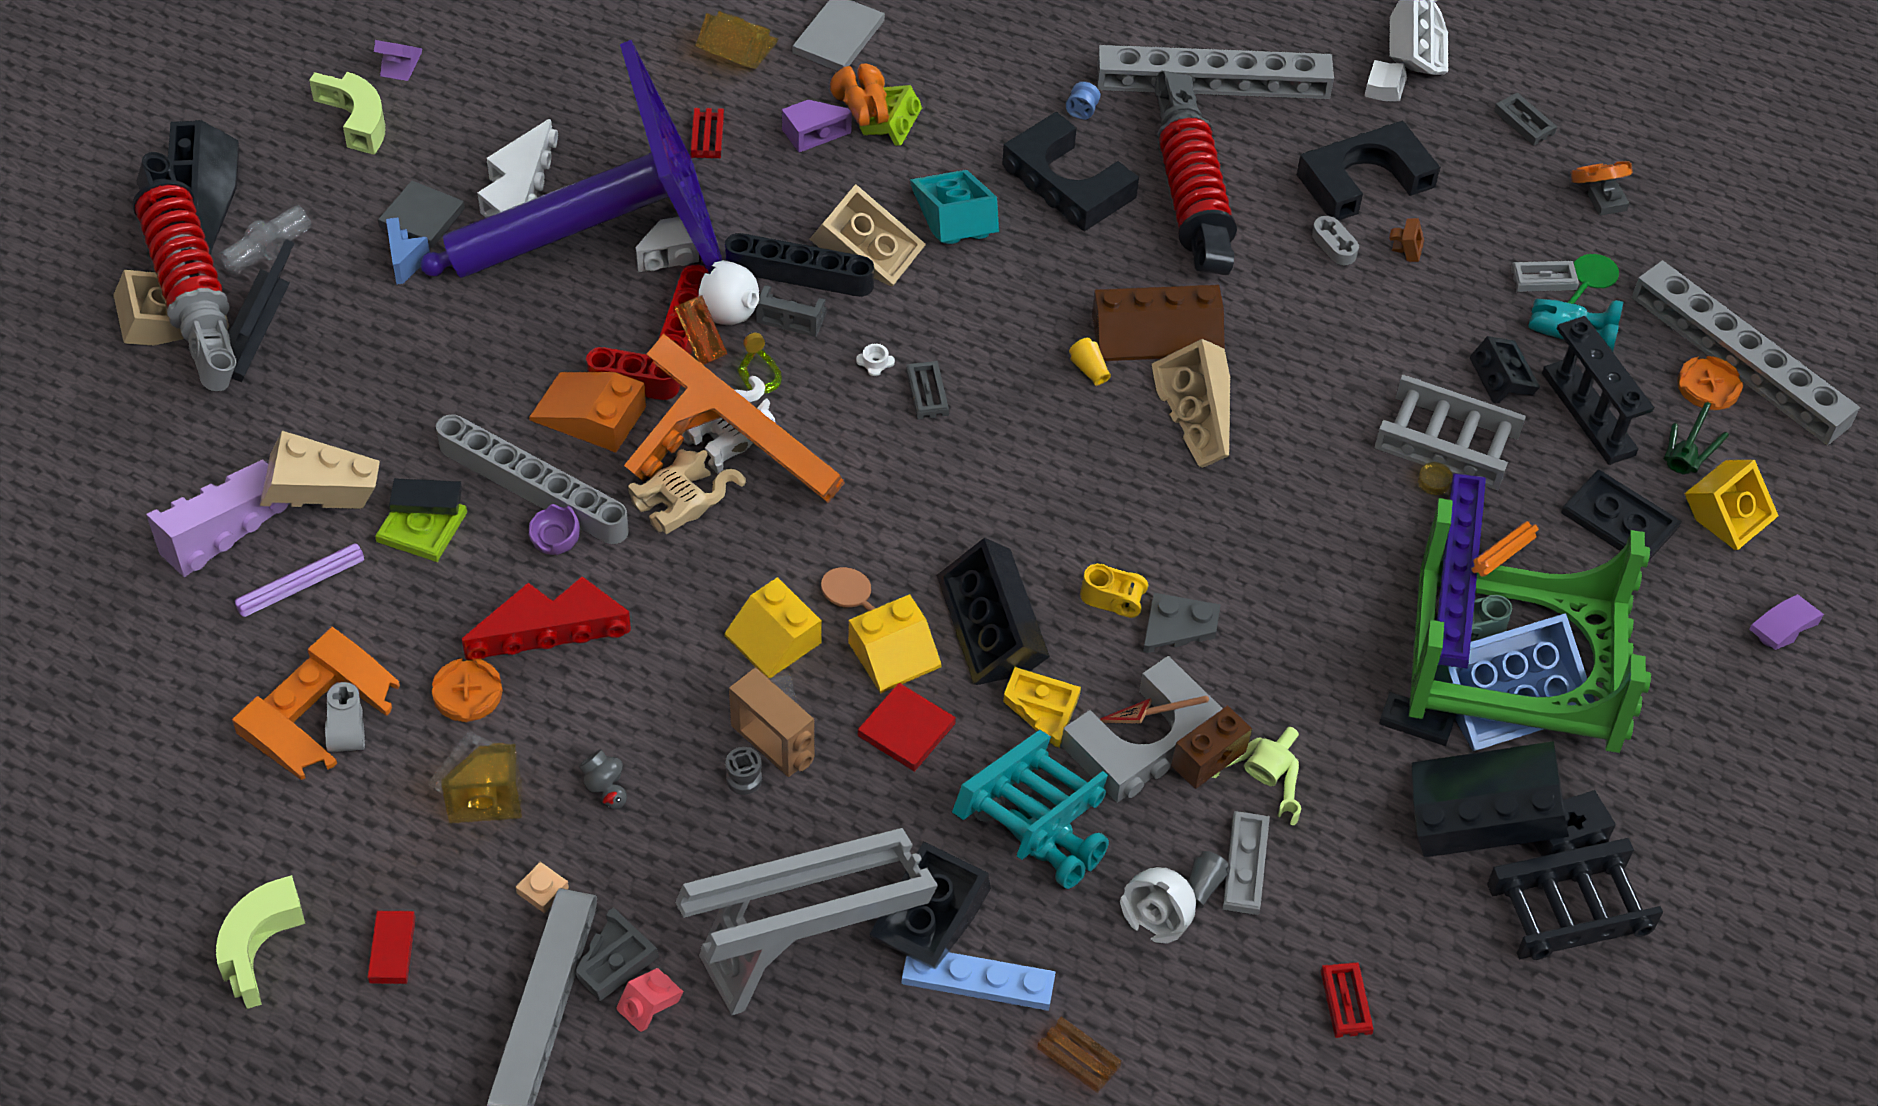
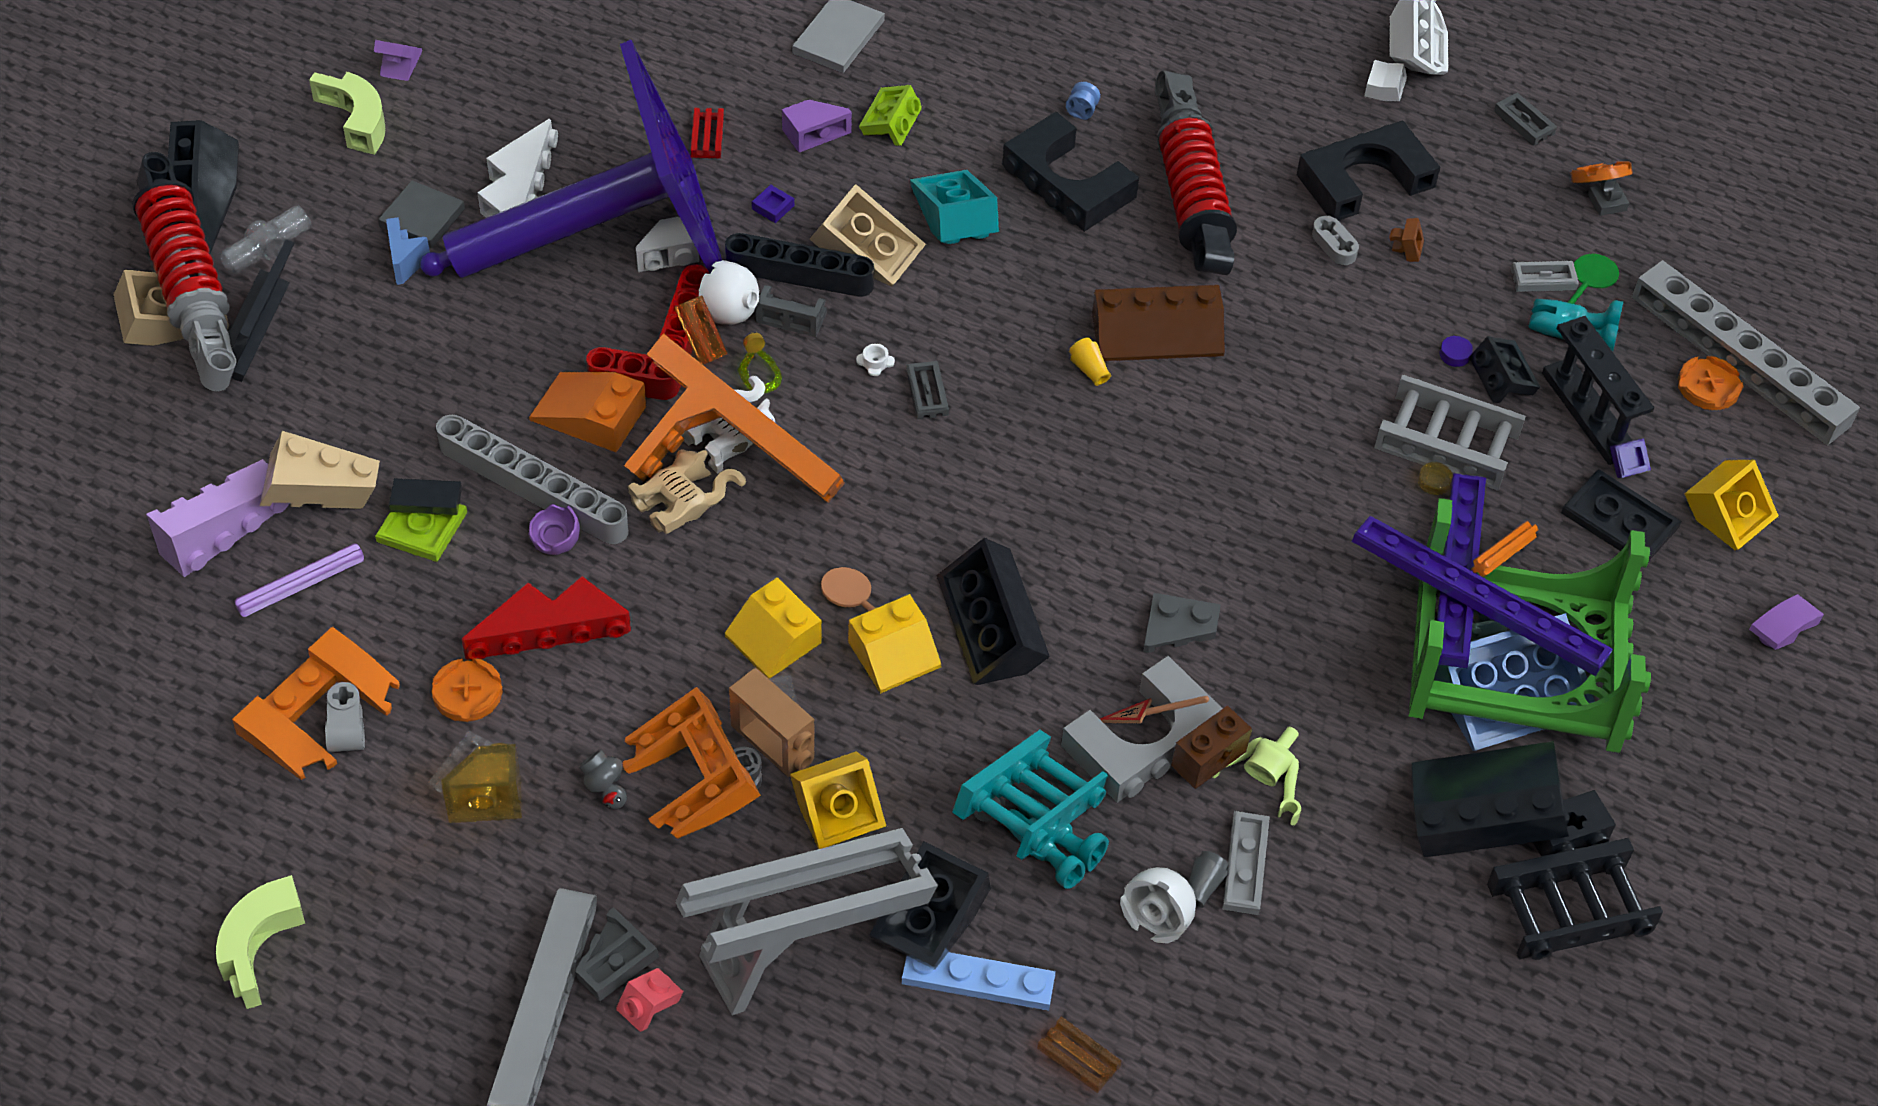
(391, 947): red tile -> none
(541, 887): light nougat plate -> none
(726, 783): none -> orange wedge
(735, 39): clear yellow slope -> none
(773, 203): none -> dark purple tile
(838, 799): none -> yellow slope
(865, 100): orange piece -> none
(906, 726): red tile -> none
(1042, 702): yellow wing -> none
(1113, 590): yellow piece -> none
(1198, 392): tan wedge -> none
(1218, 71): light grey brick -> none
(1351, 1028): red tile -> none
(1433, 727): black tile -> none
(1456, 351): none -> dark purple tile
(1483, 595): none -> dark purple tile
(1630, 458): none -> tile
(1684, 455): dark green plant -> none

